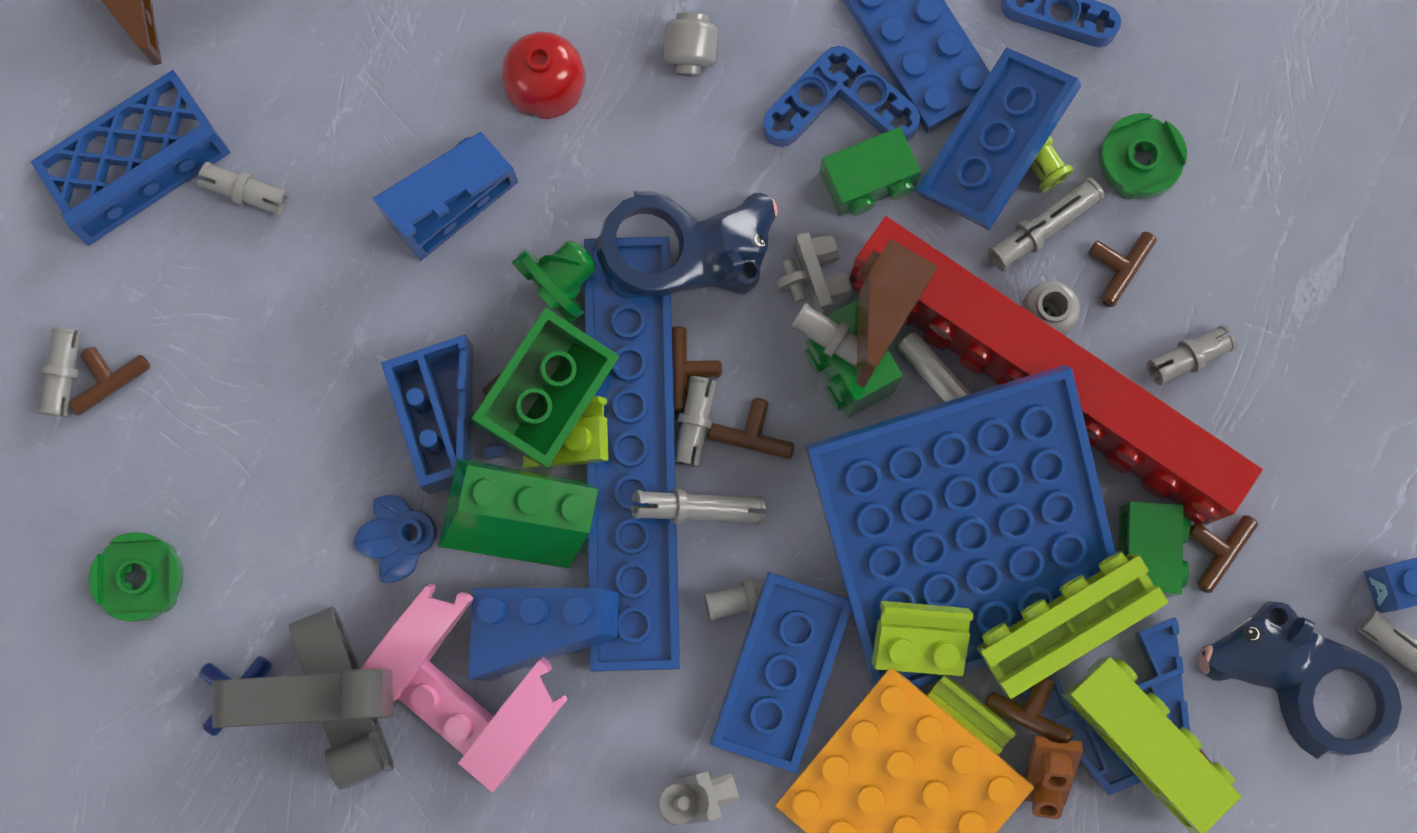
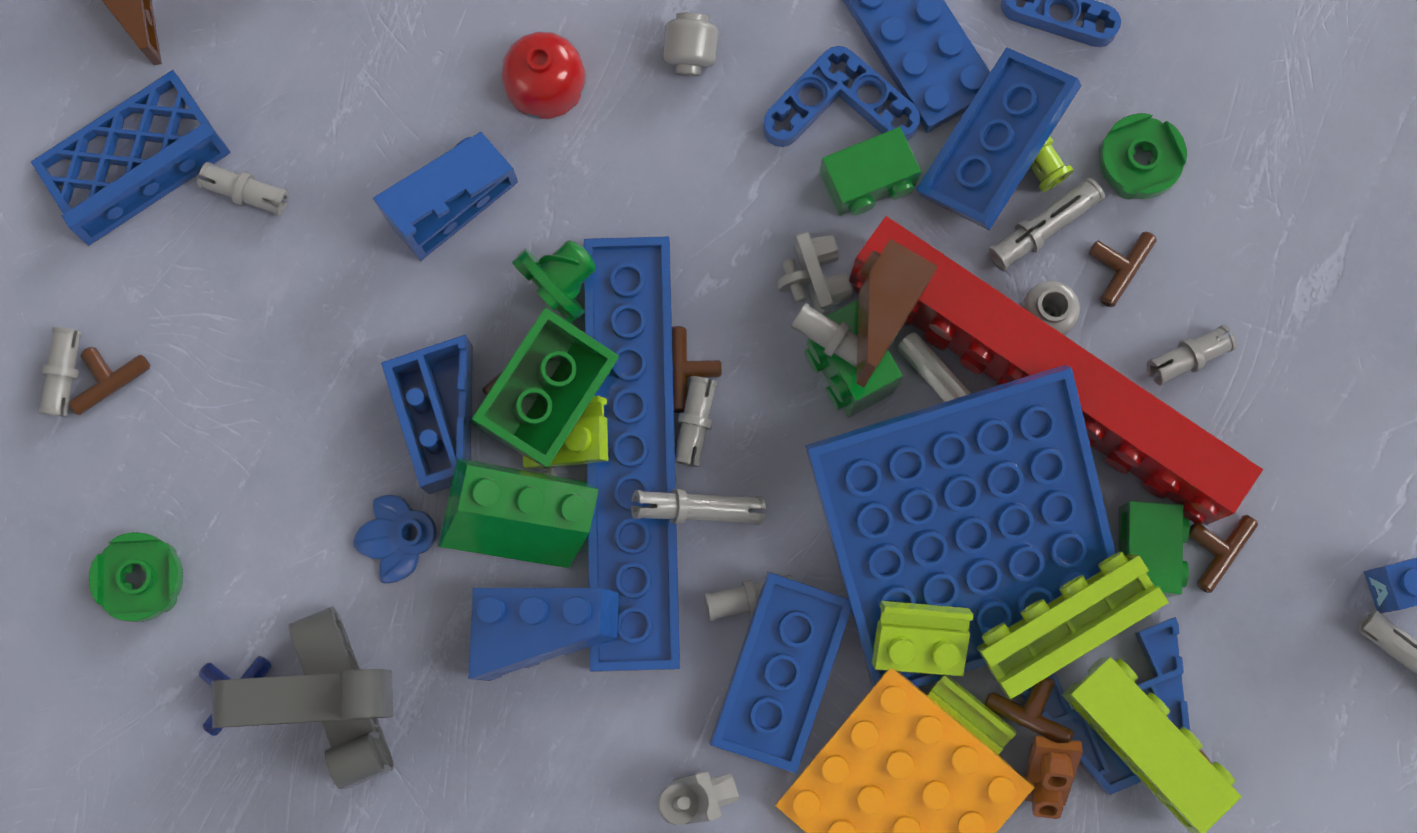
(488, 742): bright pink wedge -> none
(495, 451): blue piece -> none
(712, 252): dark blue animal -> none
(751, 436): reddish brown piece -> none
(1285, 655): dark blue animal -> none

